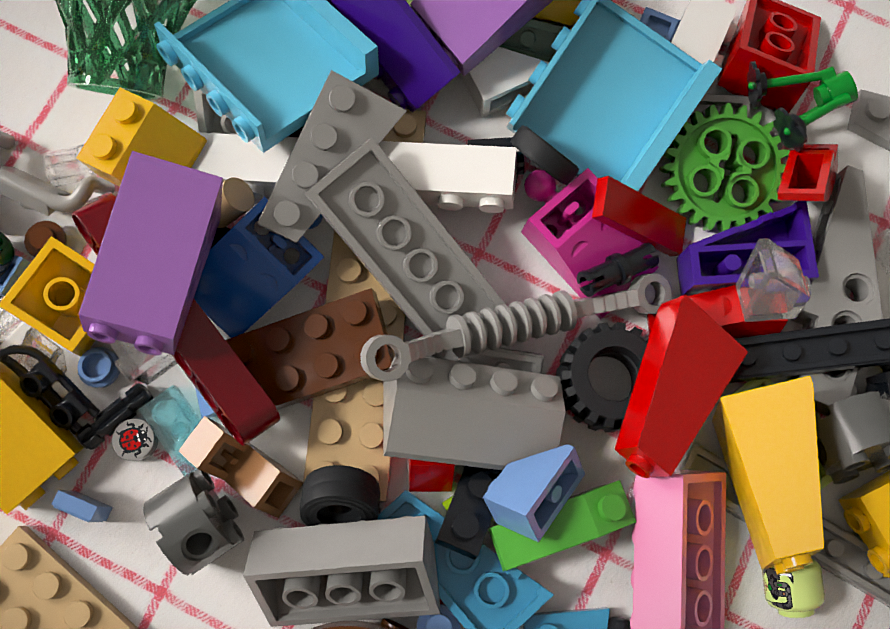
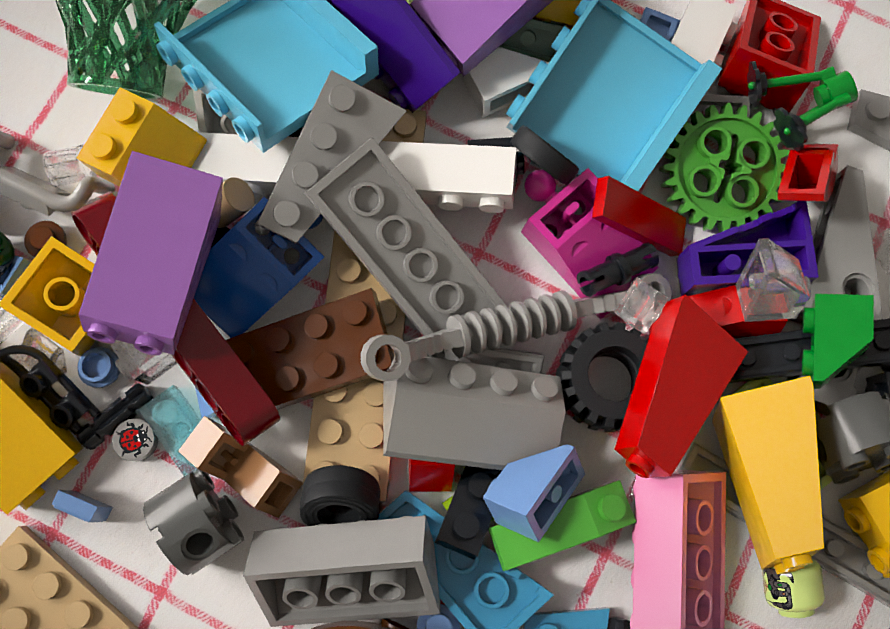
(641, 305): none -> clear plate
(839, 332): none -> green slope

